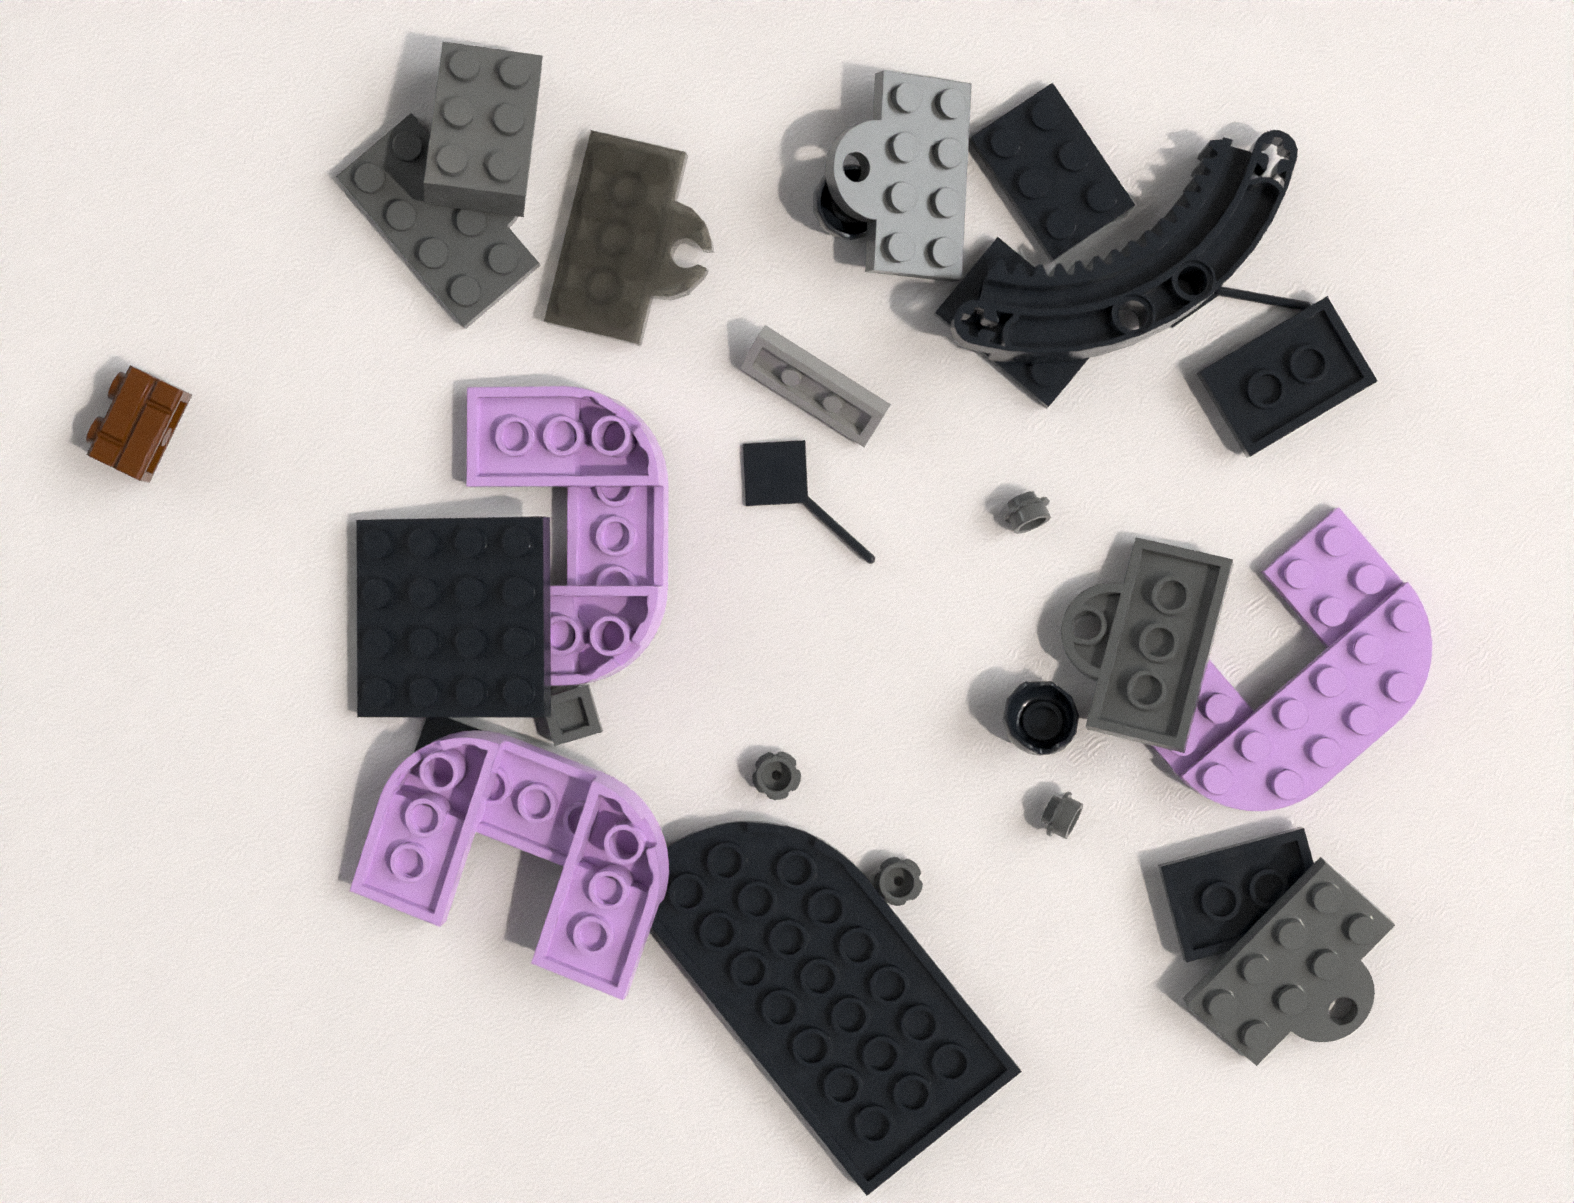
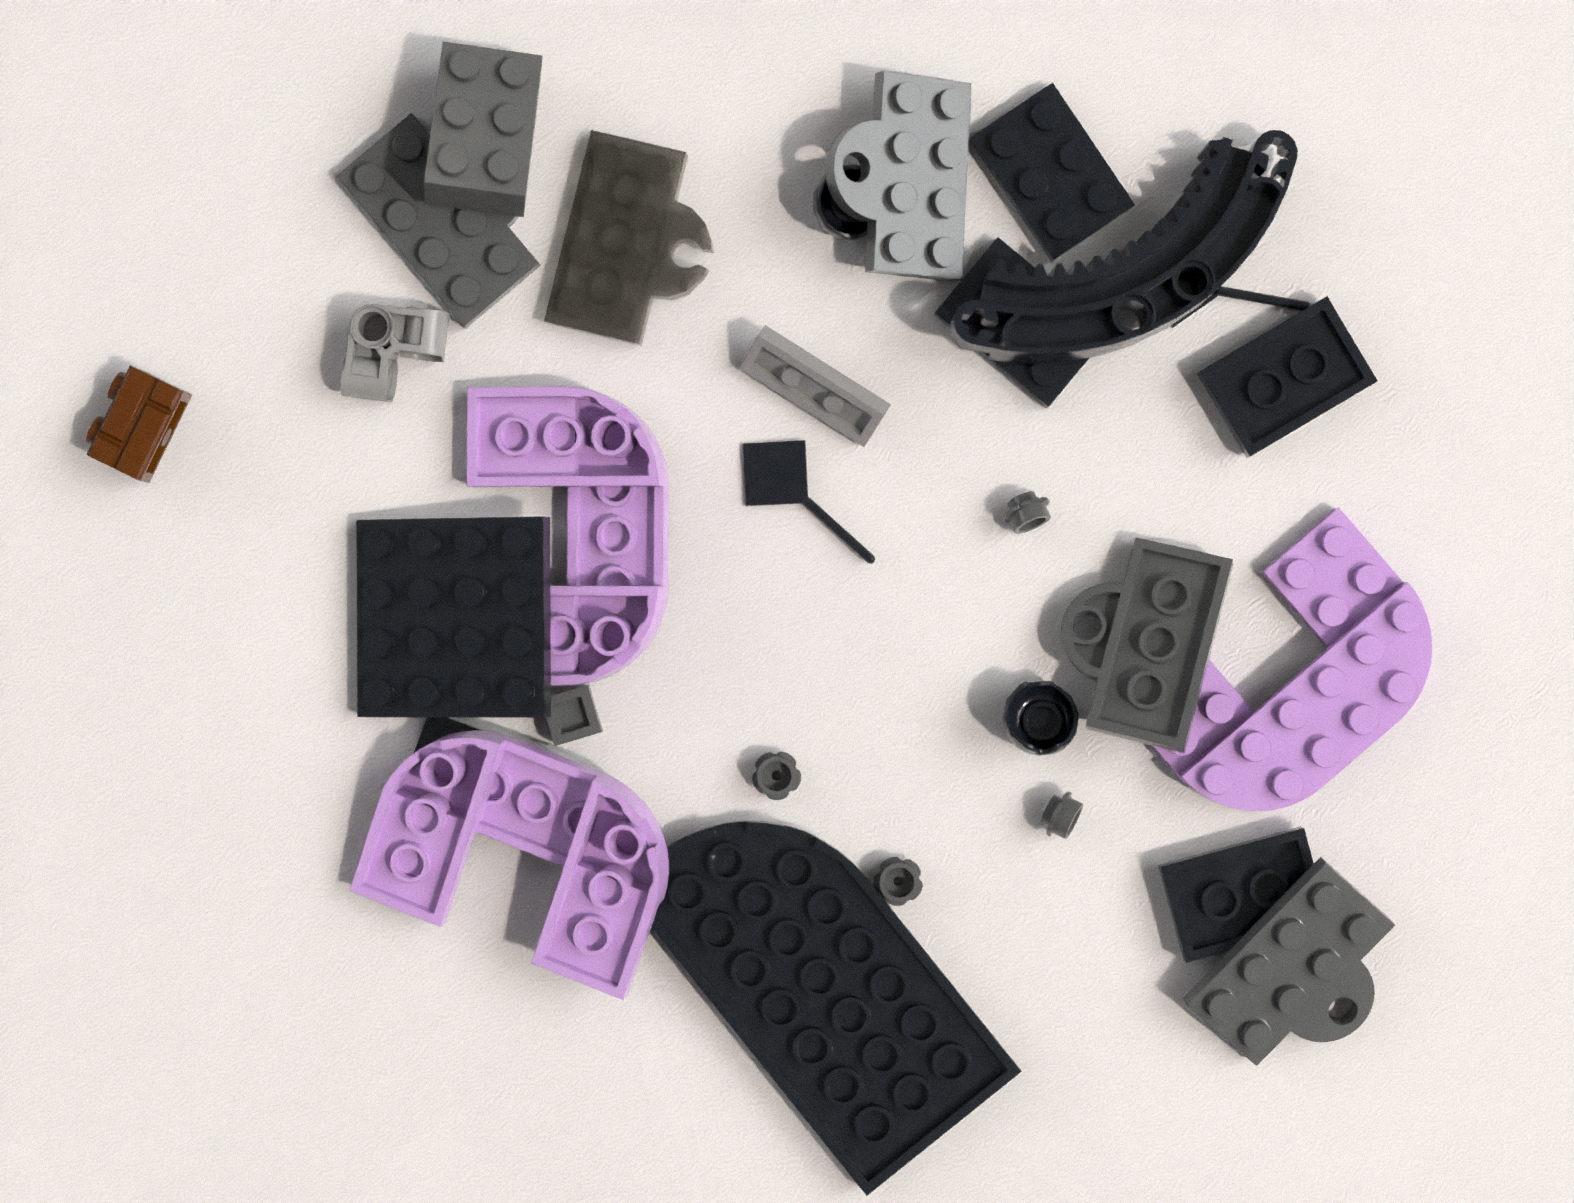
(372, 366): none -> light grey piece

